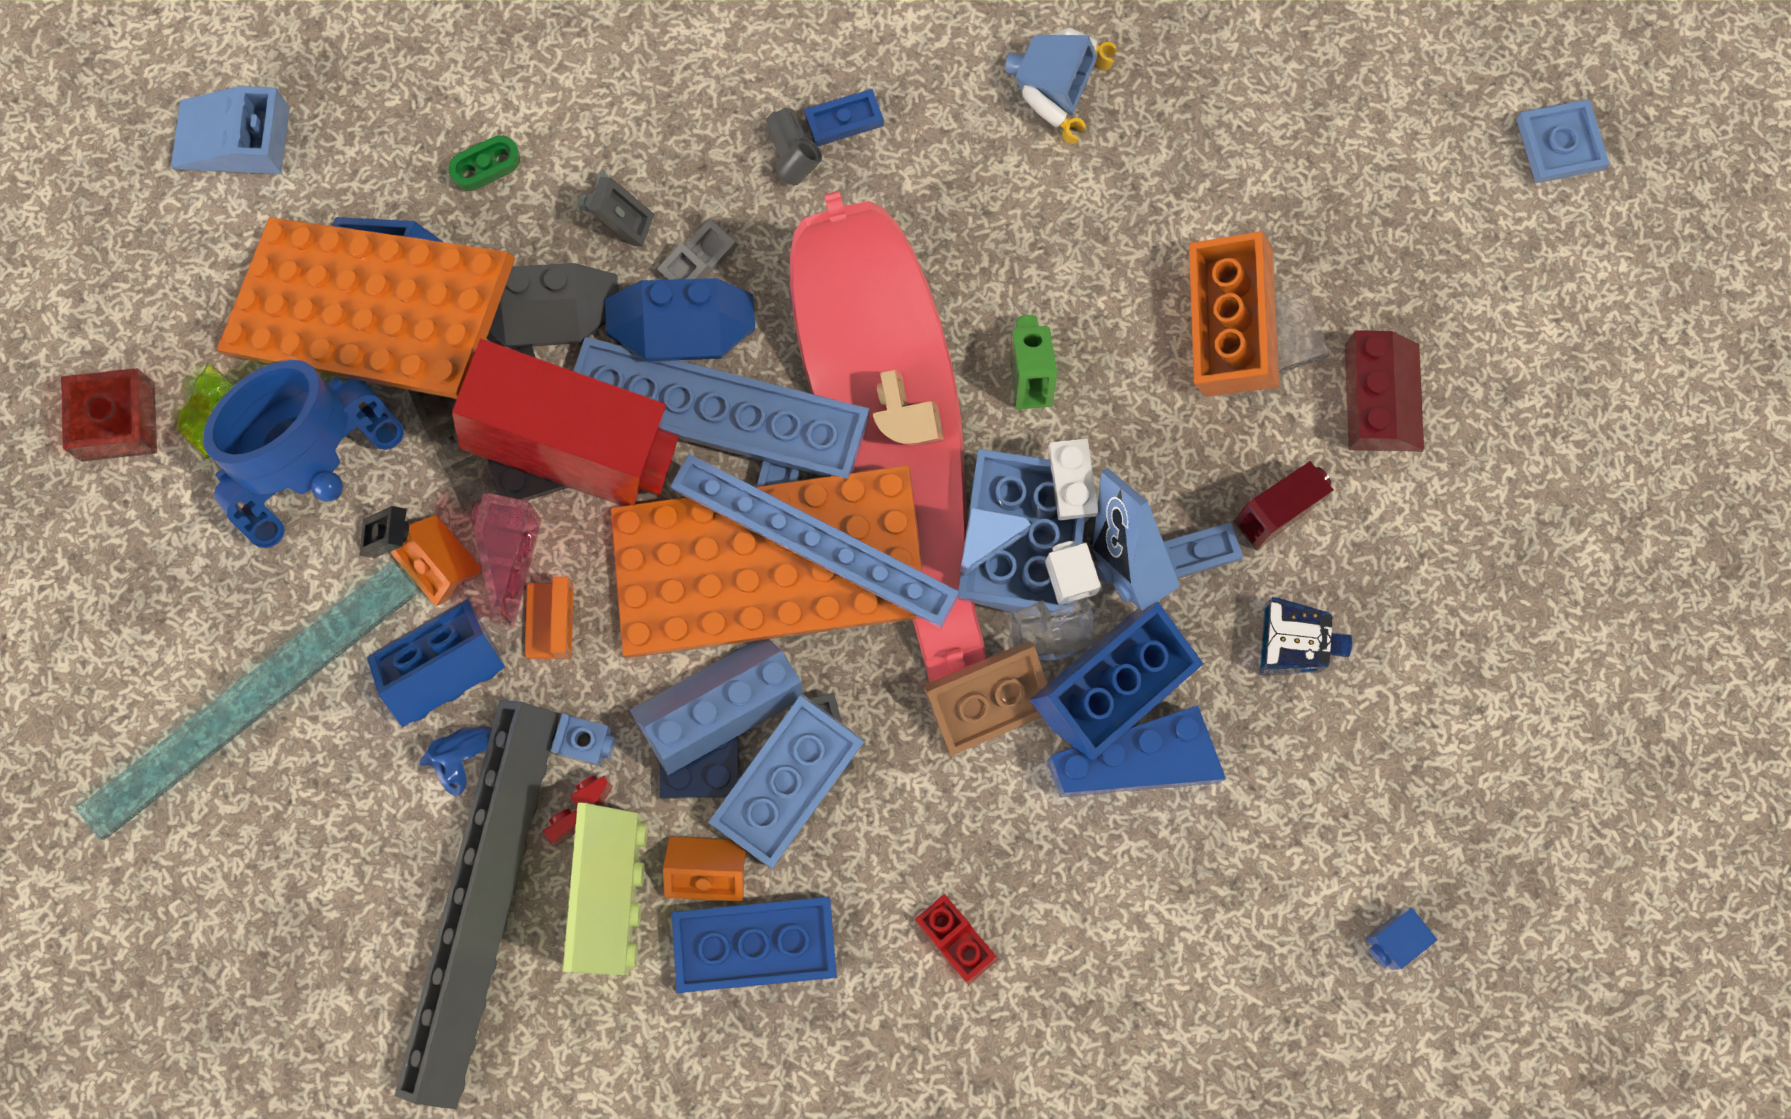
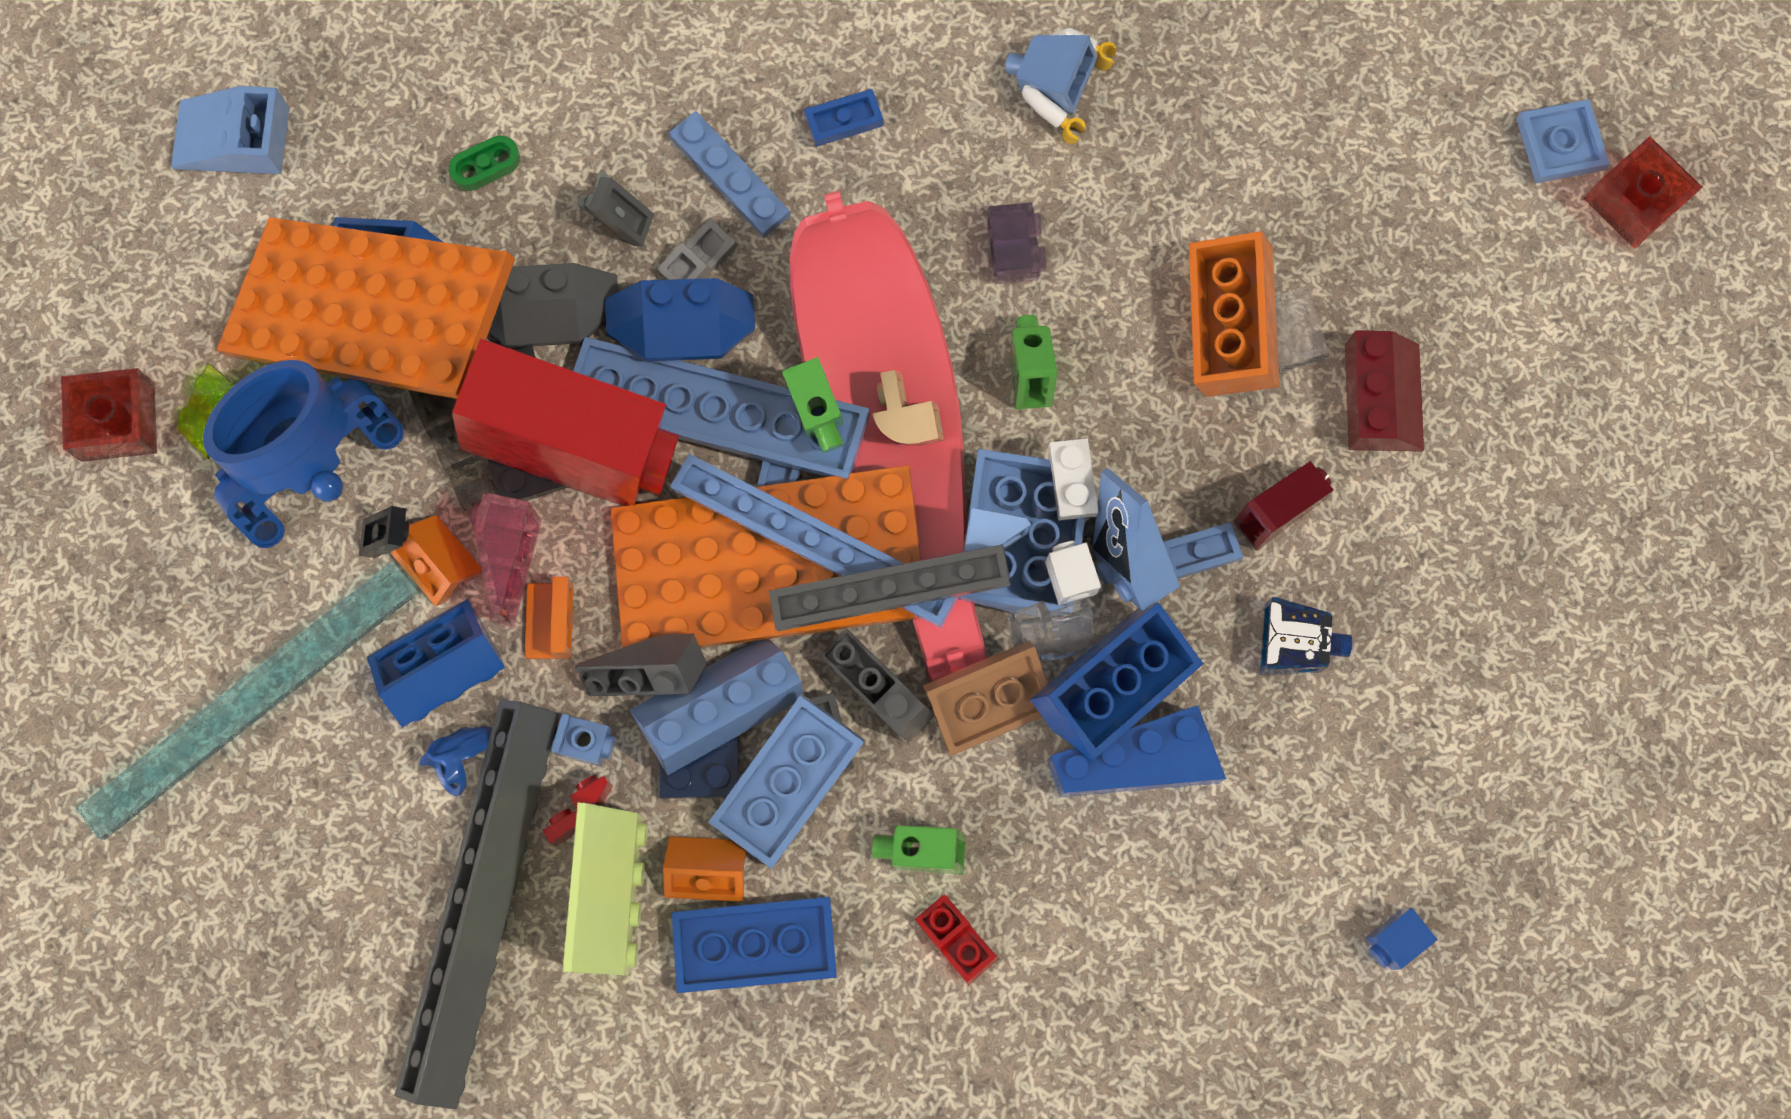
(649, 667): none -> dark grey slope
(729, 174): none -> medium blue plate
(795, 151): dark grey piece -> none
(810, 391): none -> bright green torso
(877, 685): none -> dark grey slope
(890, 588): none -> dark grey plate
(939, 852): none -> bright green torso
(1014, 243): none -> clear purple brick
(1642, 192): none -> clear red brick

